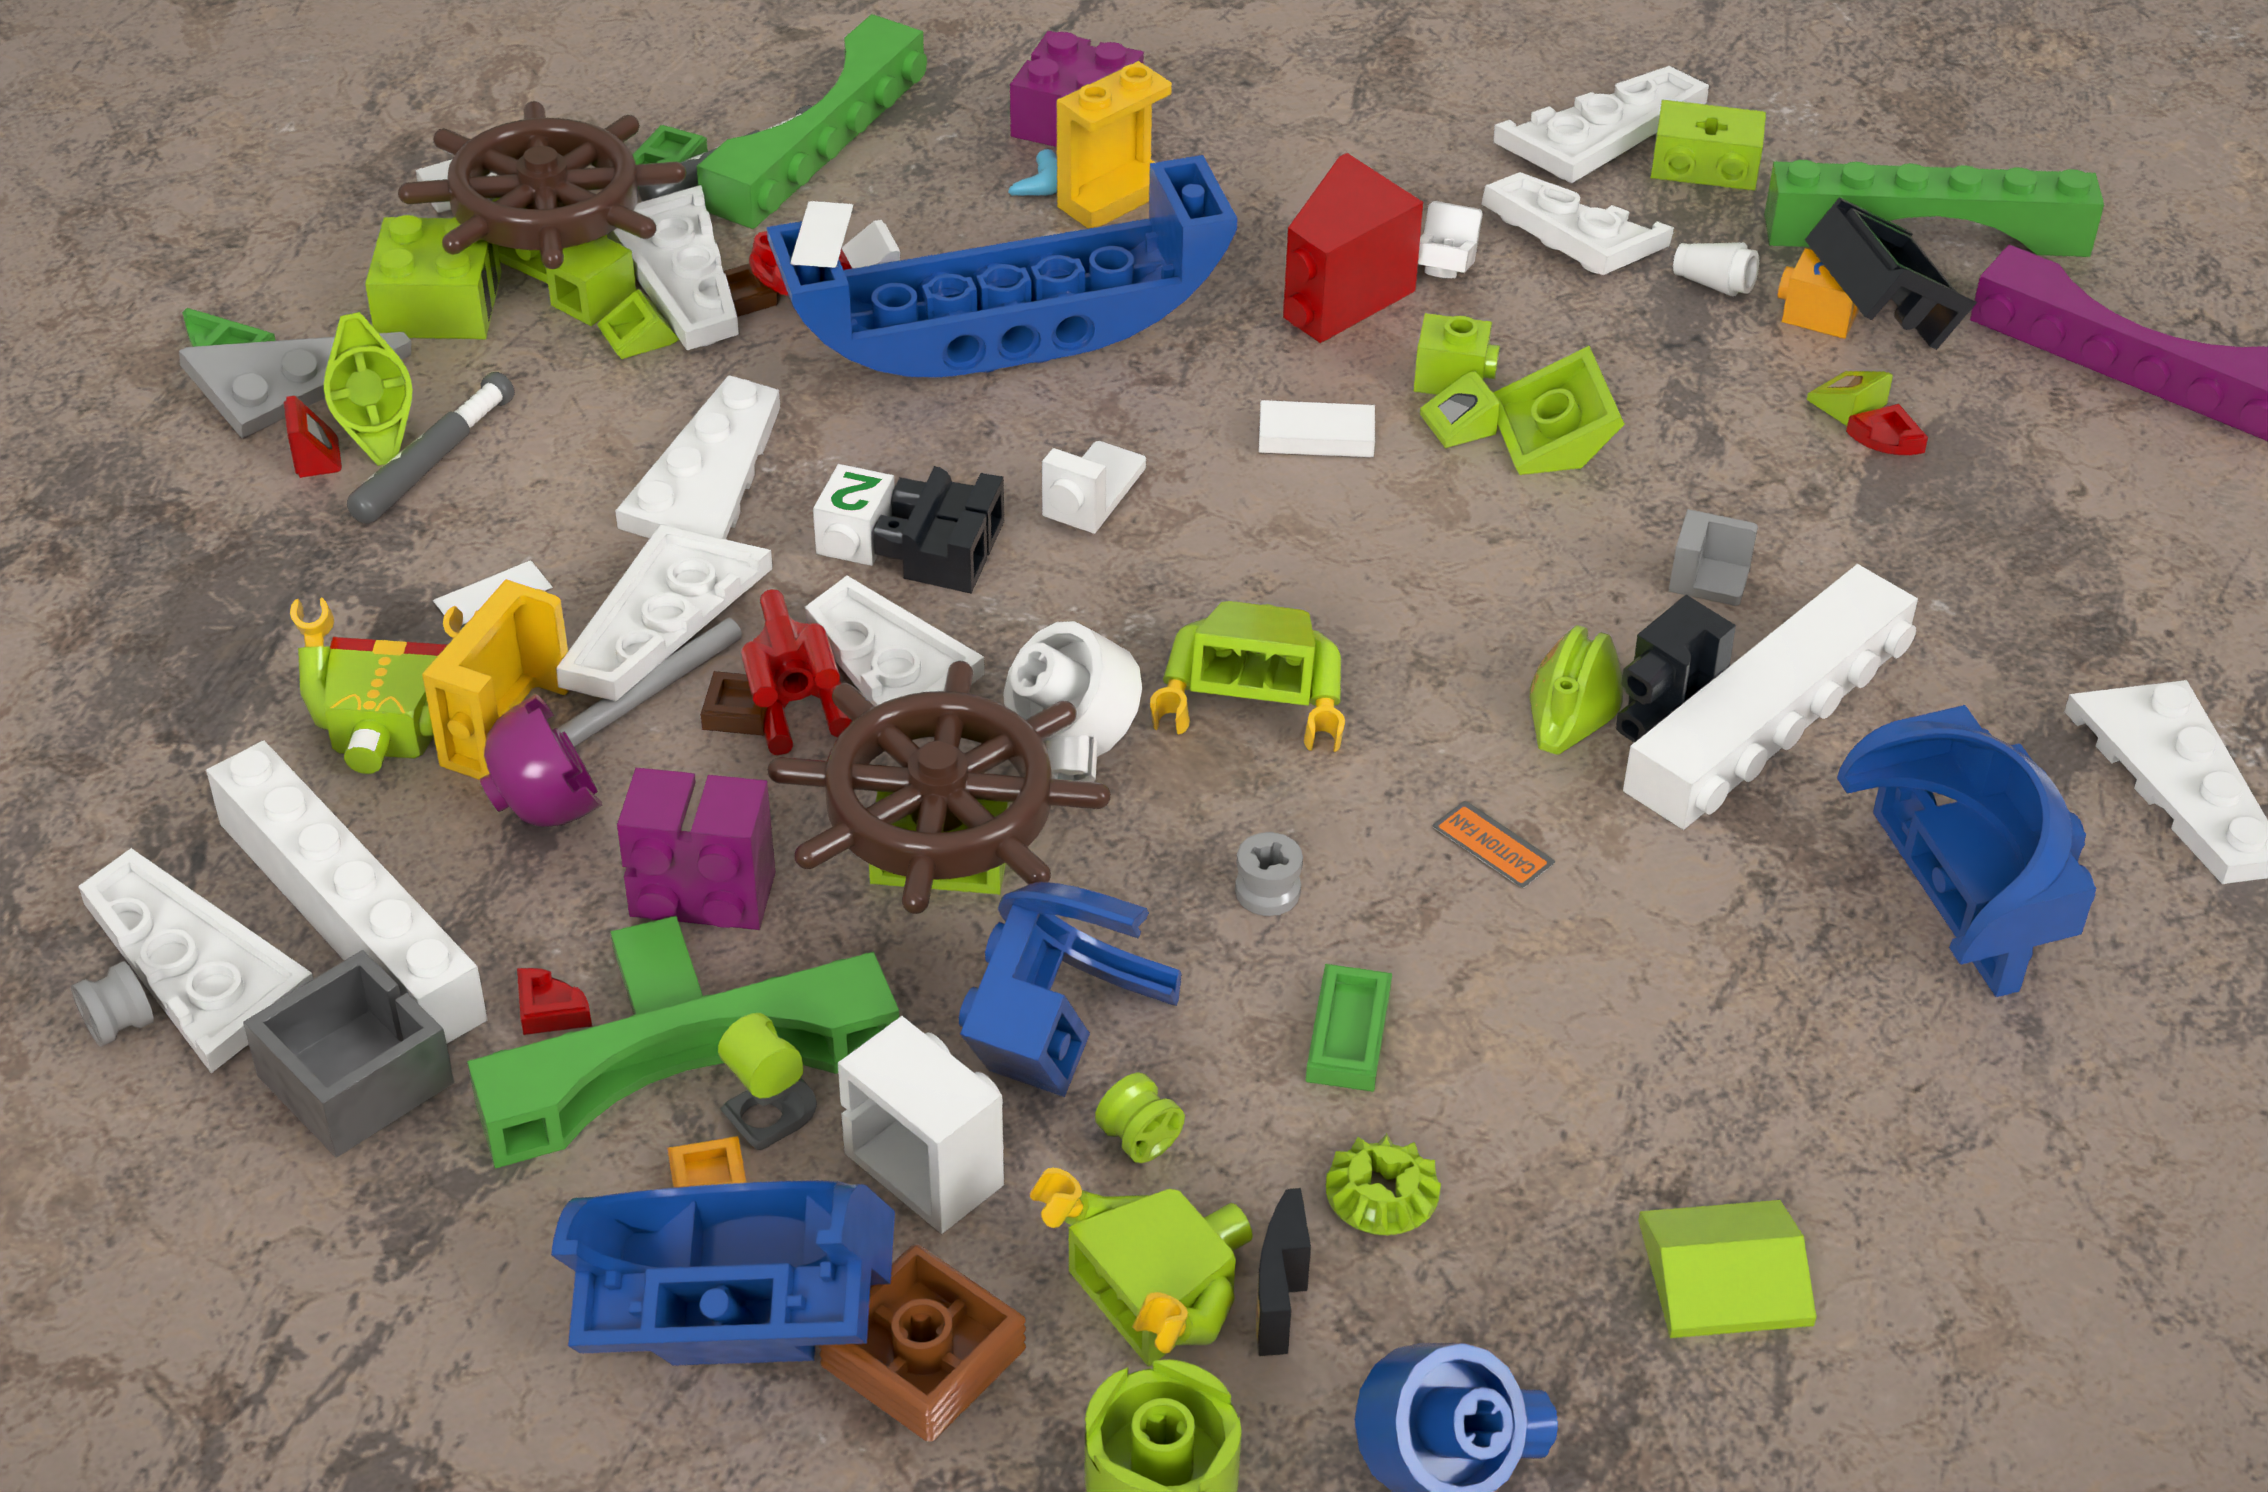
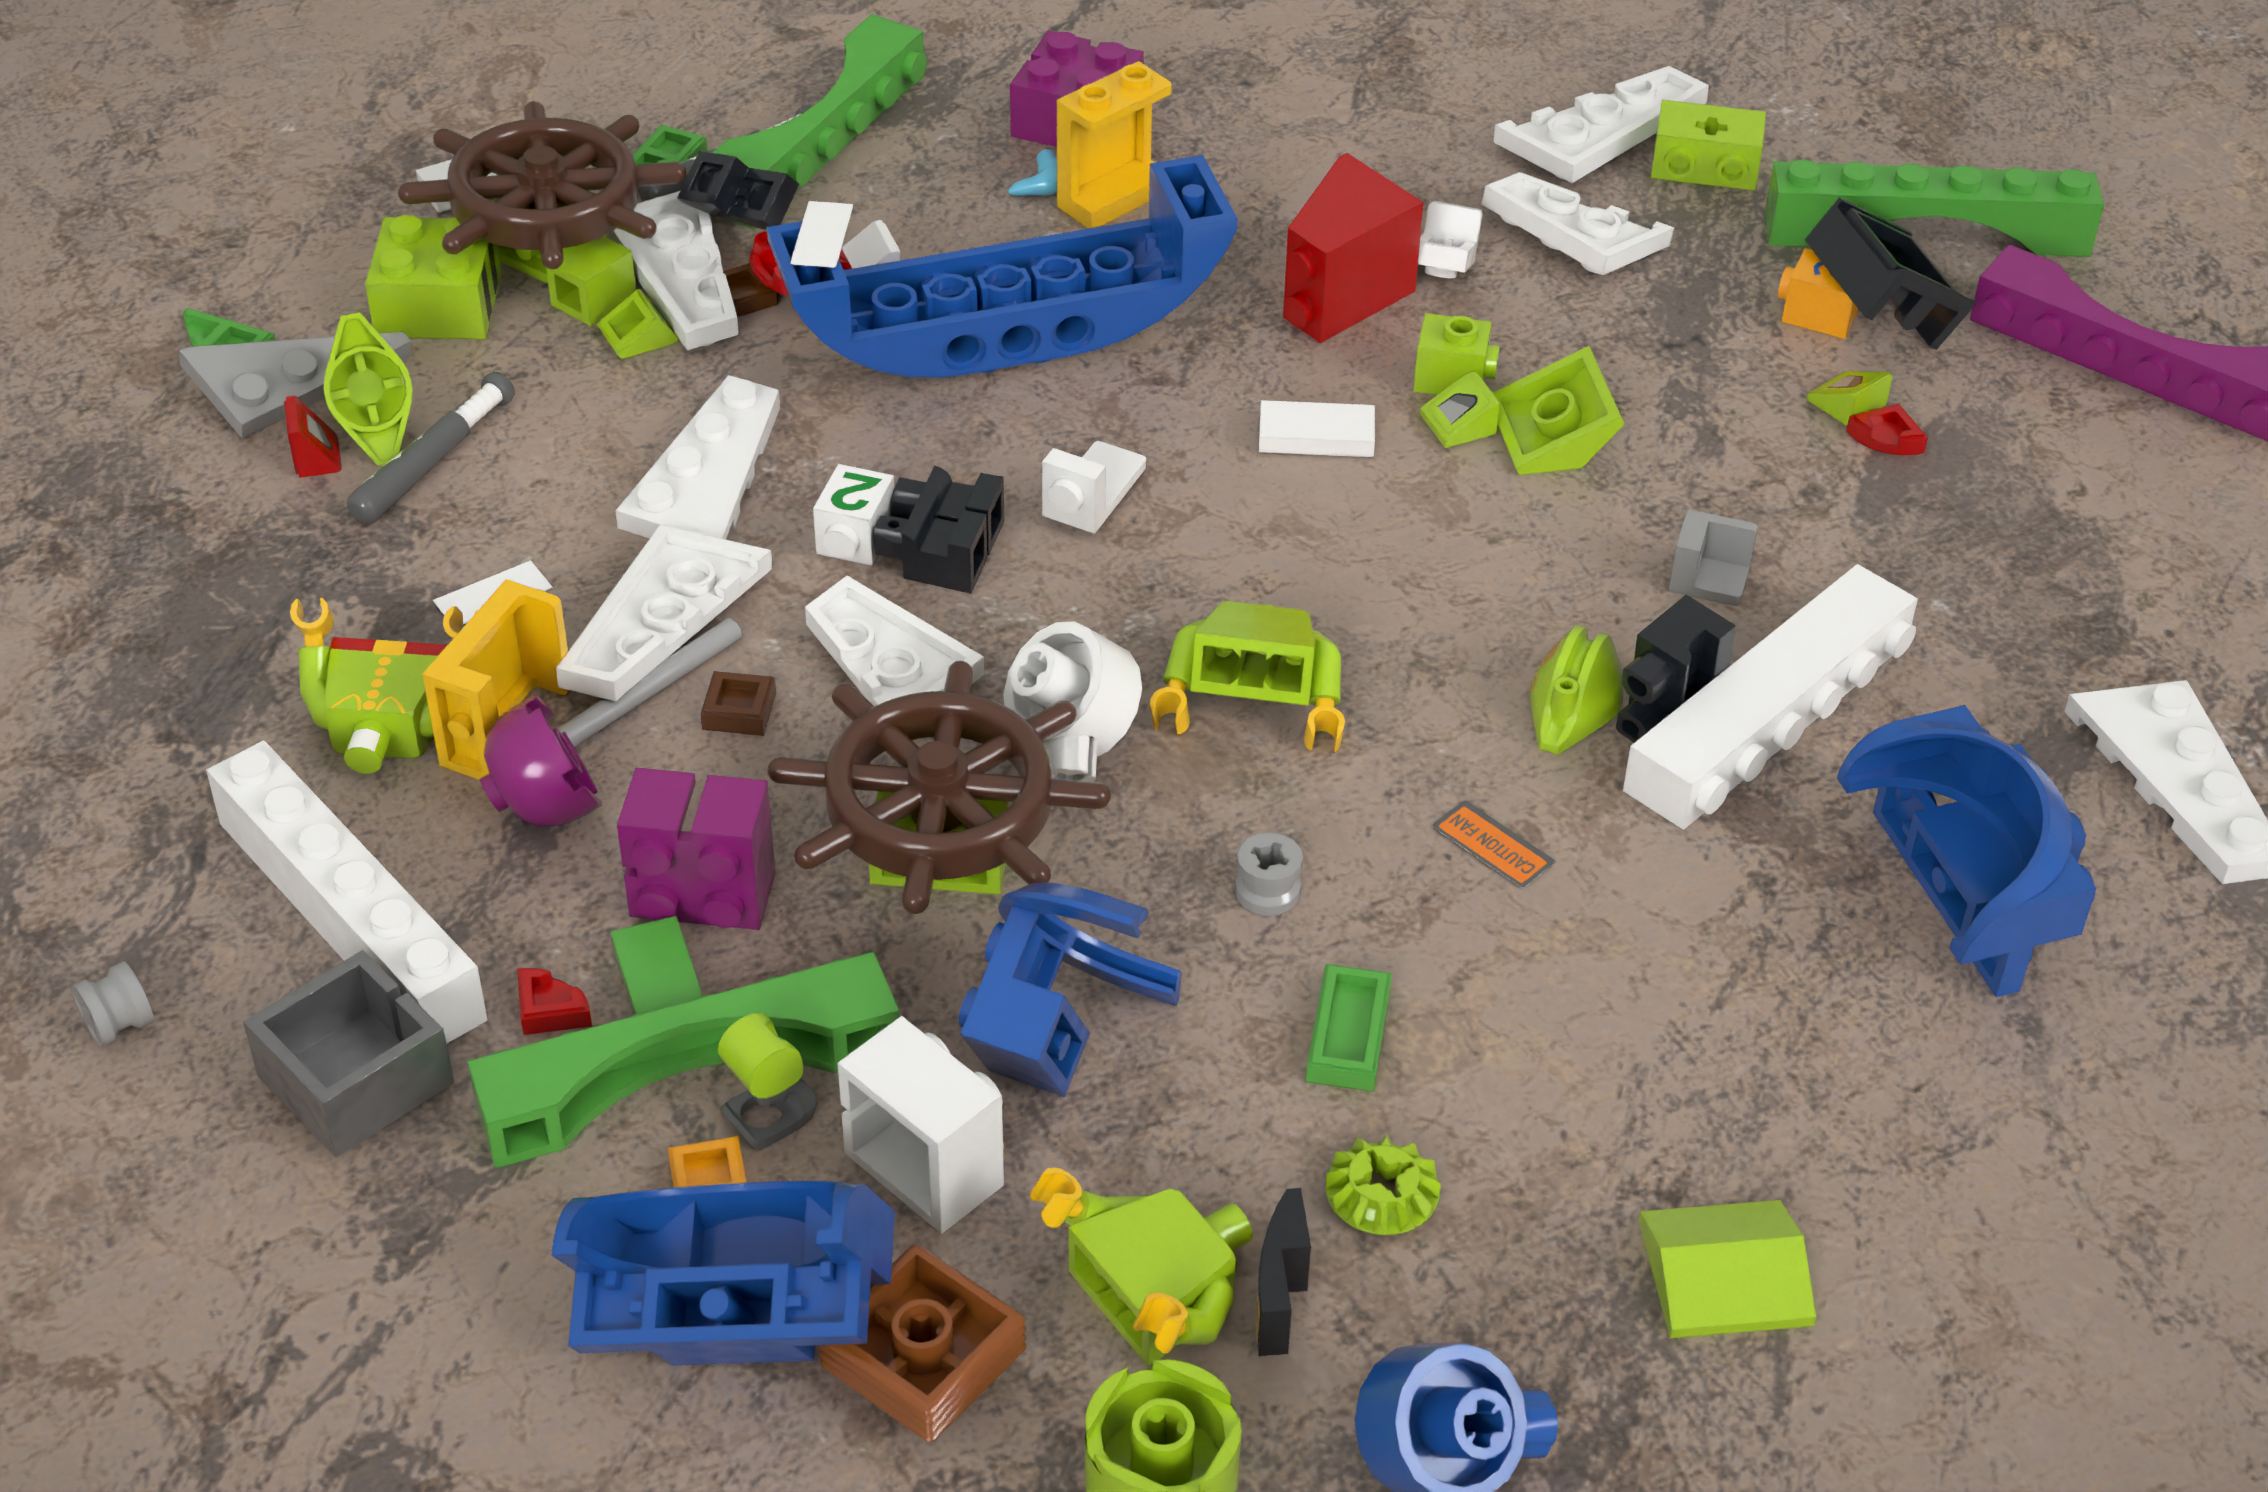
(189, 954): white wing -> none
(736, 192): none -> black slope
(788, 665): red plant -> none
(1139, 1117): lime wheel -> none
(1720, 266): white cone -> none

